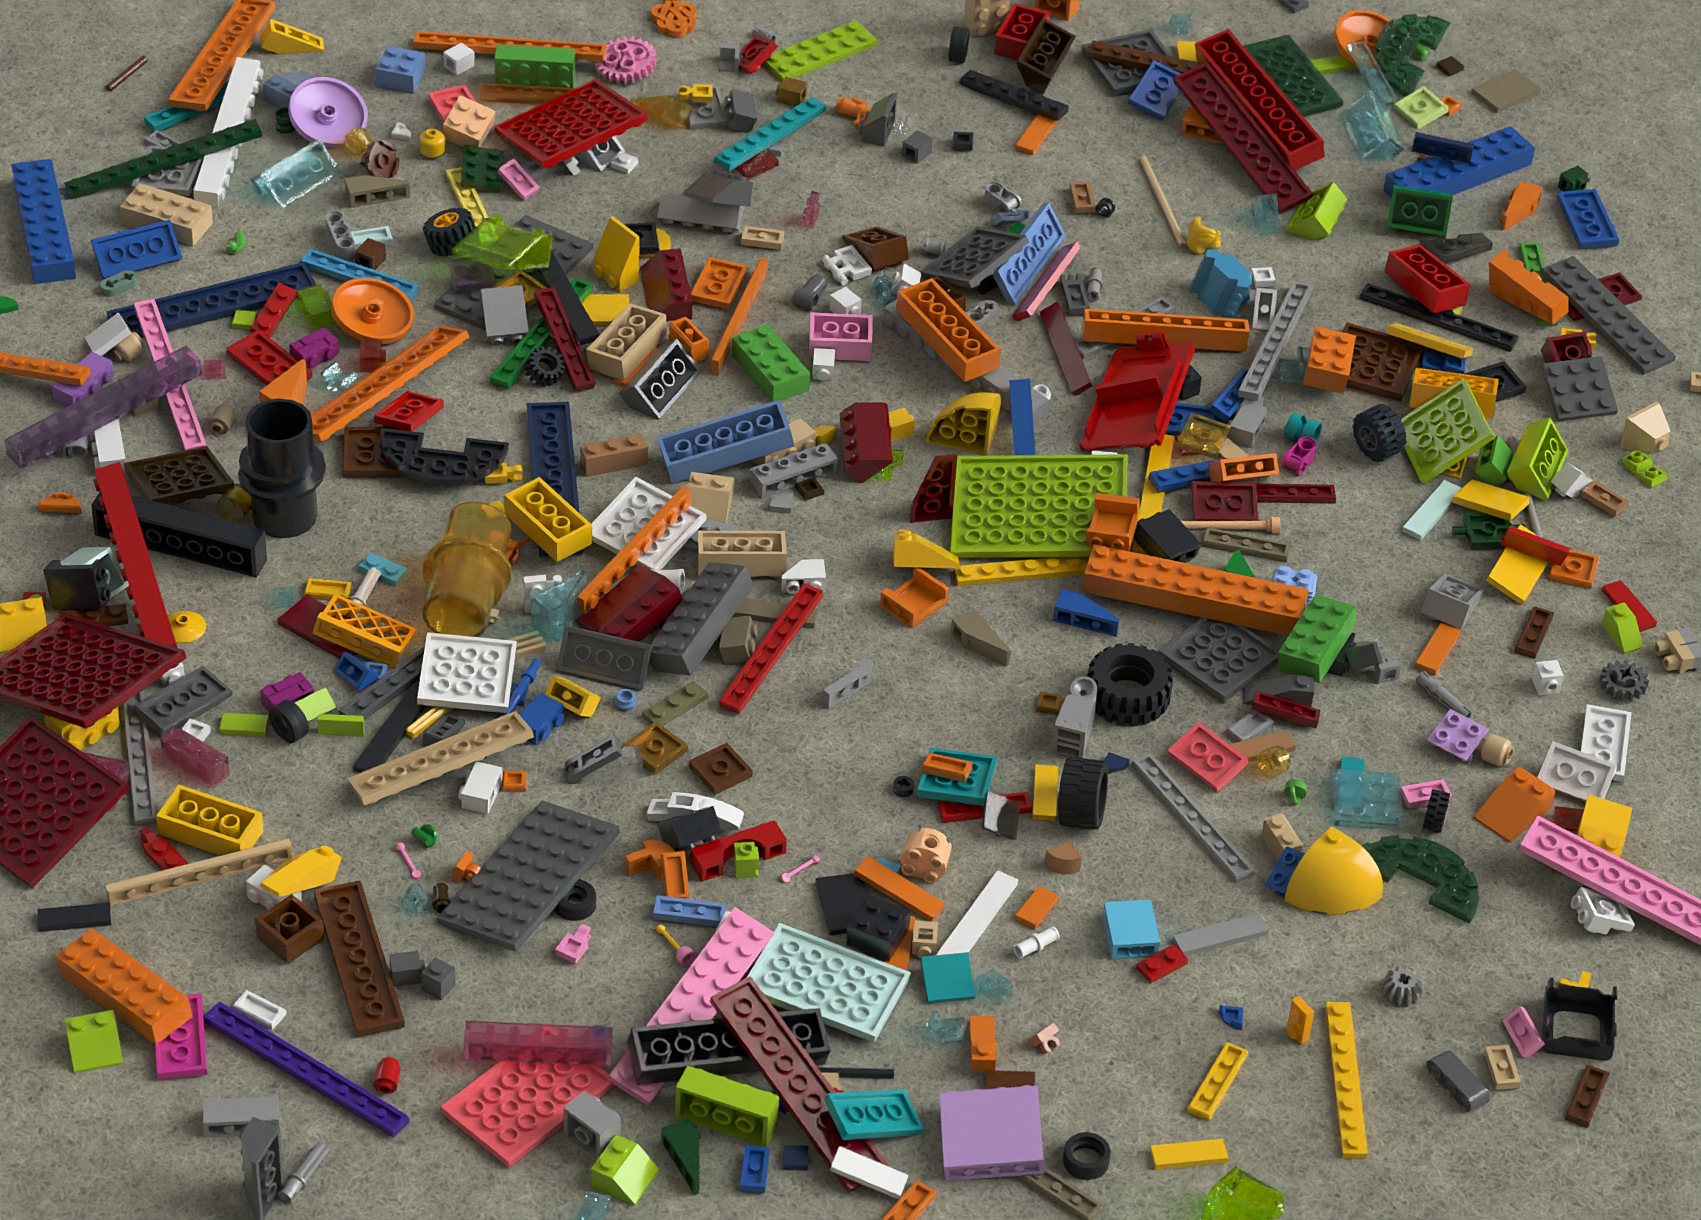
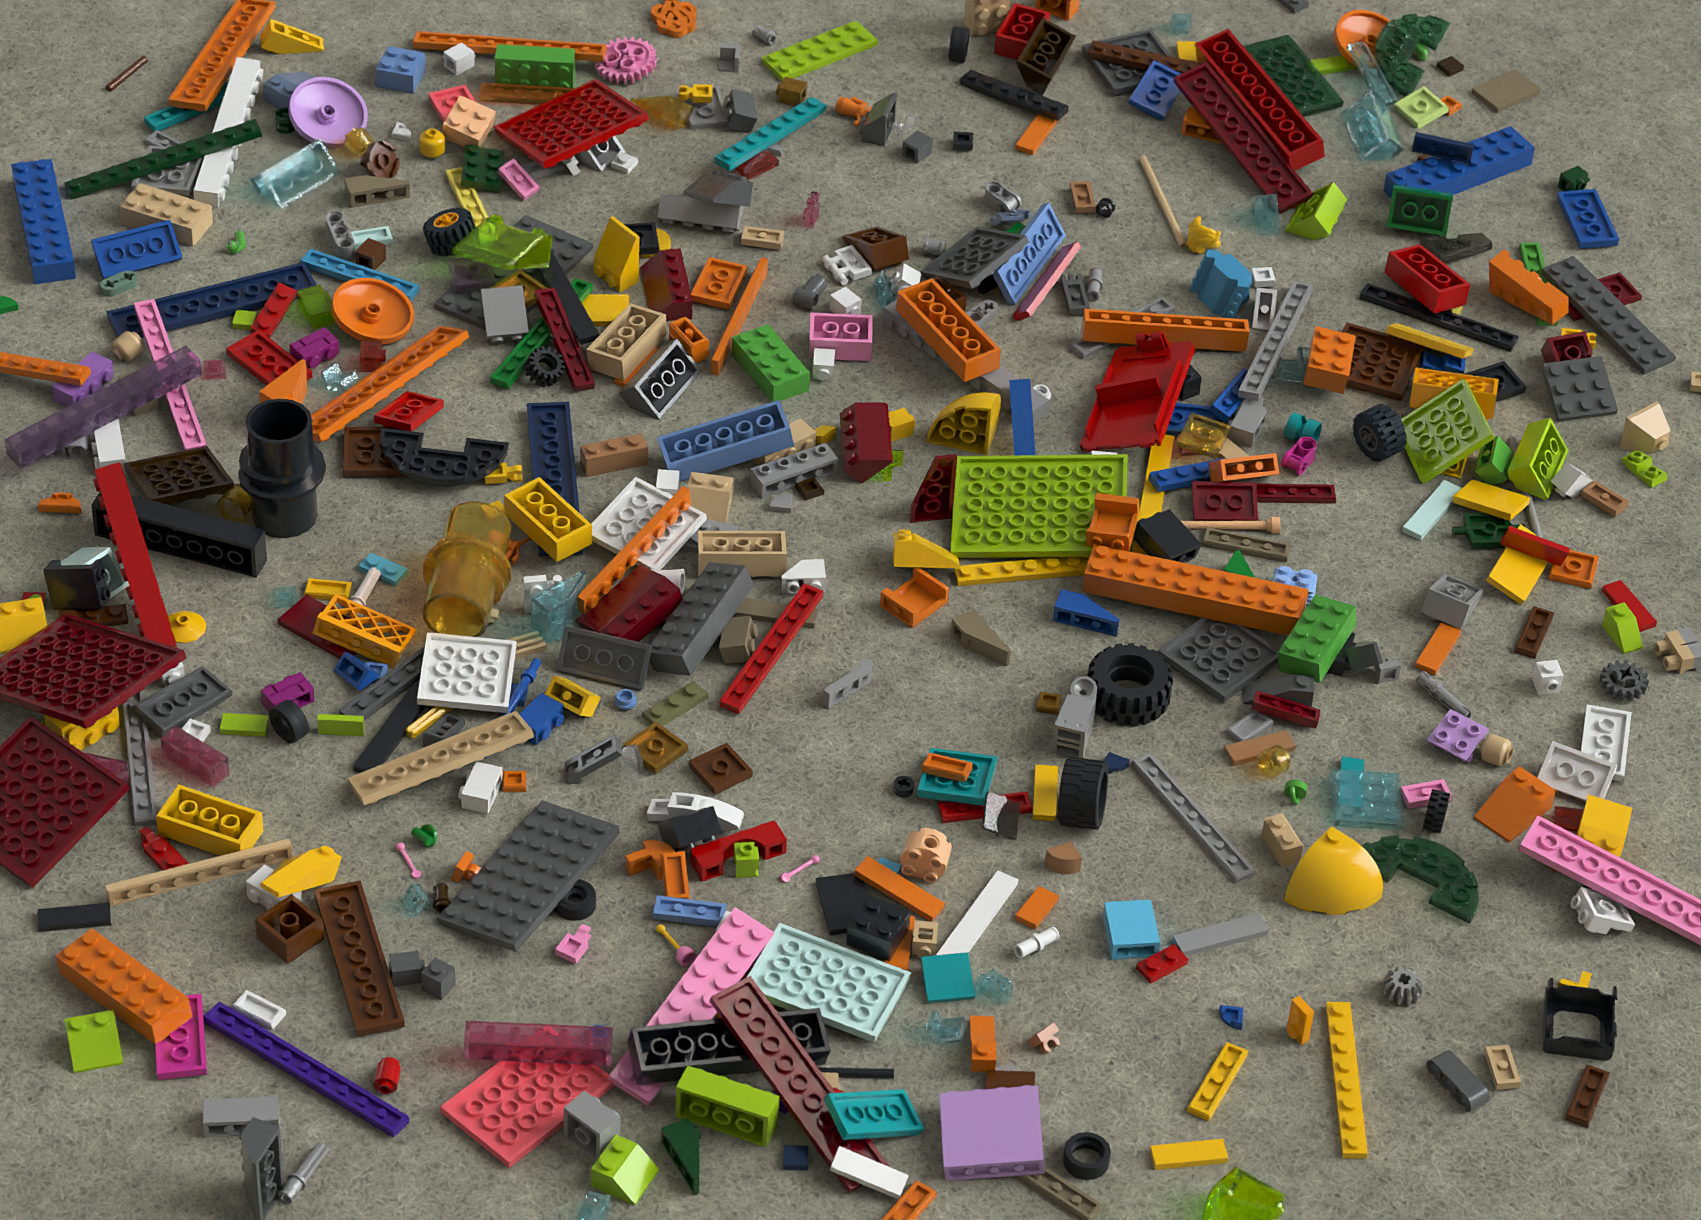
(108, 335): white tile -> none
(221, 419): dark tan brick -> none
(316, 703): lime tile -> none
(668, 481): none -> white brick
(755, 53): red plate -> none
(755, 1169): blue plate -> none
(1066, 348): tile -> none
(1208, 756): coral plate -> none
(1284, 870): blue hinge -> none
(1521, 204): orange slope -> none
(1523, 1032): bright pink plate -> none

